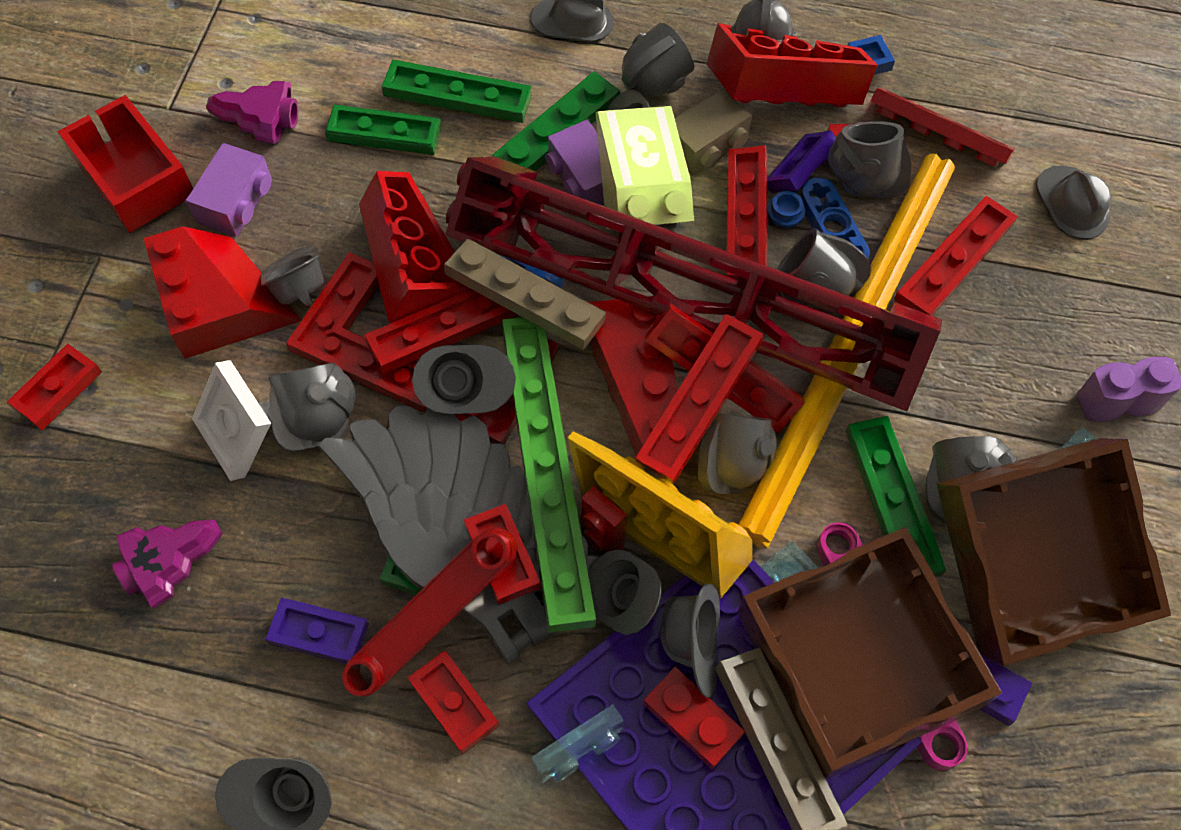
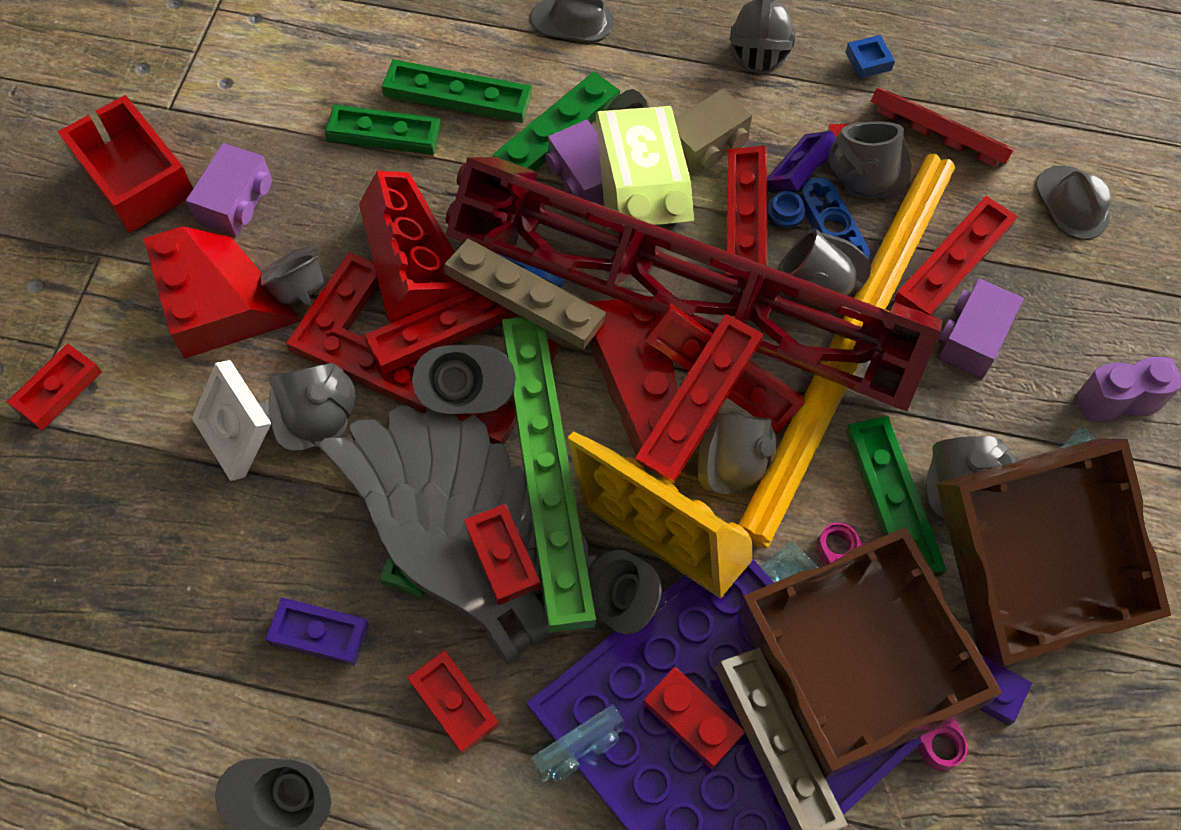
(162, 557): magenta rock -> none
(258, 110): magenta rock -> none
(428, 612): red piece -> none
(602, 522): red plate -> none
(656, 62): dark grey helmet -> none
(691, 632): dark grey piece -> none
(789, 69): red wedge -> none
(980, 328): none -> medium lavender brick

